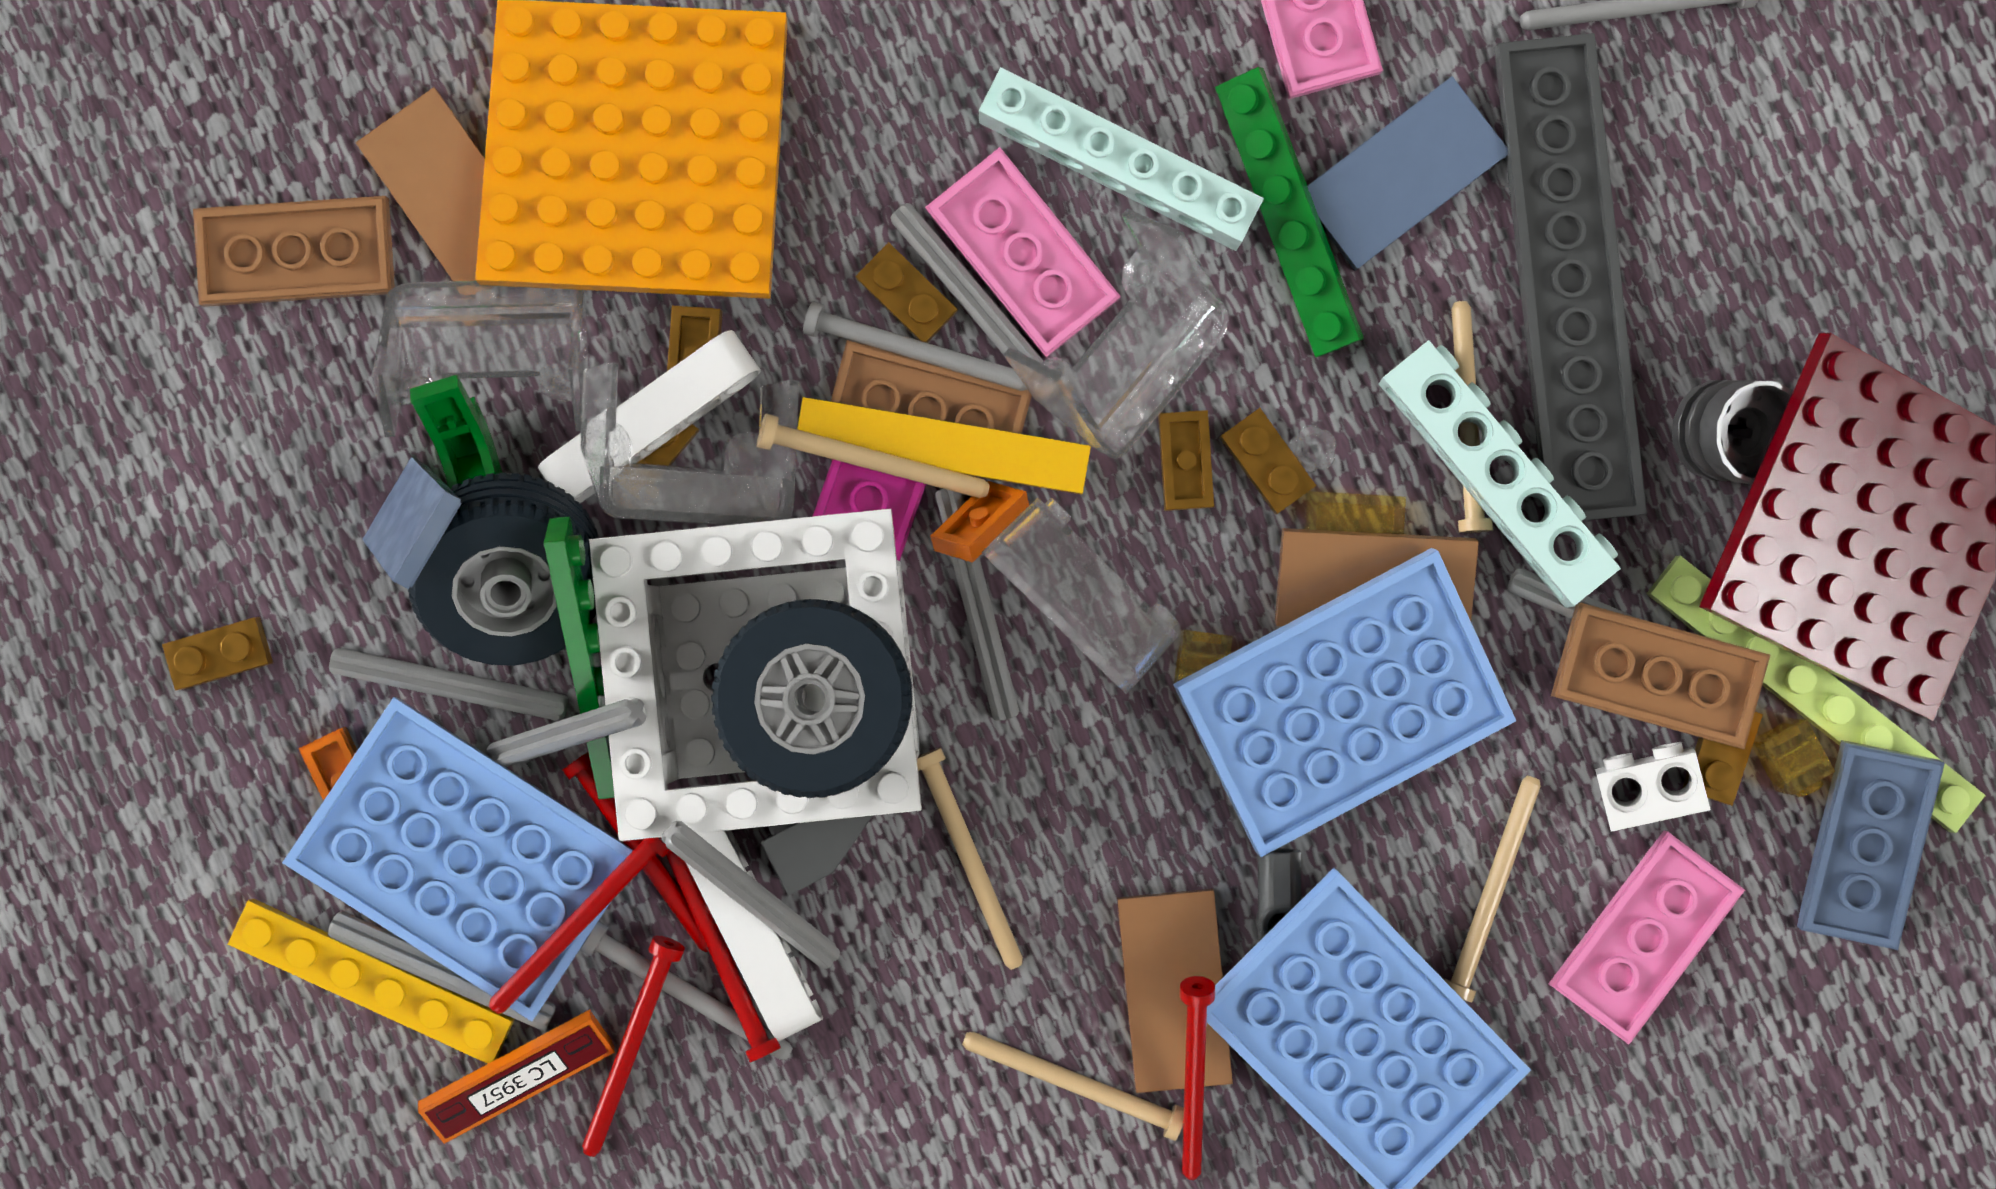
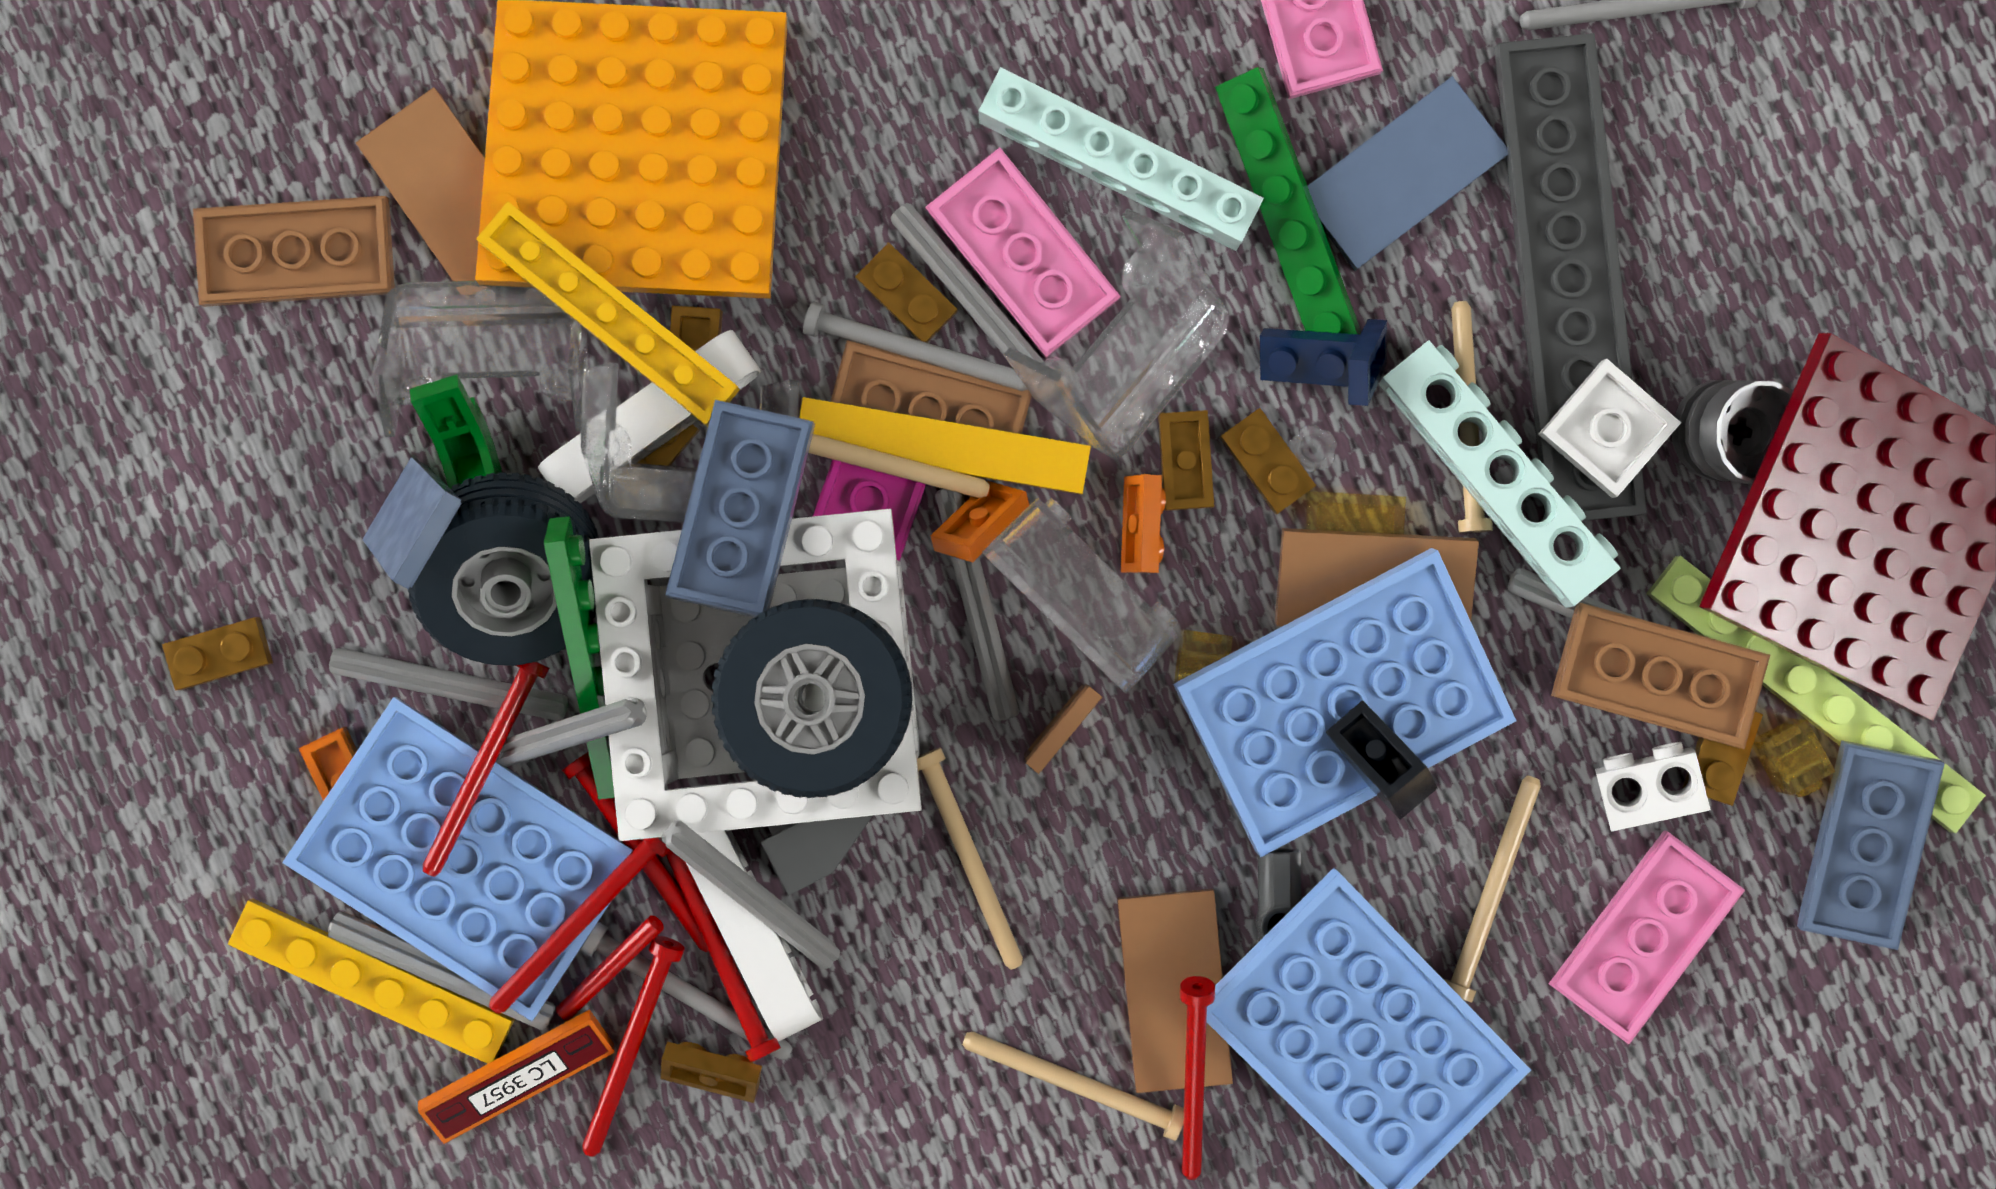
(482, 766): none -> red bar
(606, 313): none -> yellow plate
(610, 967): none -> red bar
(697, 1068): none -> pearl gold plate
(740, 509): none -> sand blue tile
(1061, 727): none -> medium nougat tile
(1142, 510): none -> orange plate
(1327, 358): none -> dark blue bracket
(1382, 759): none -> black slope
(1609, 428): none -> white plate

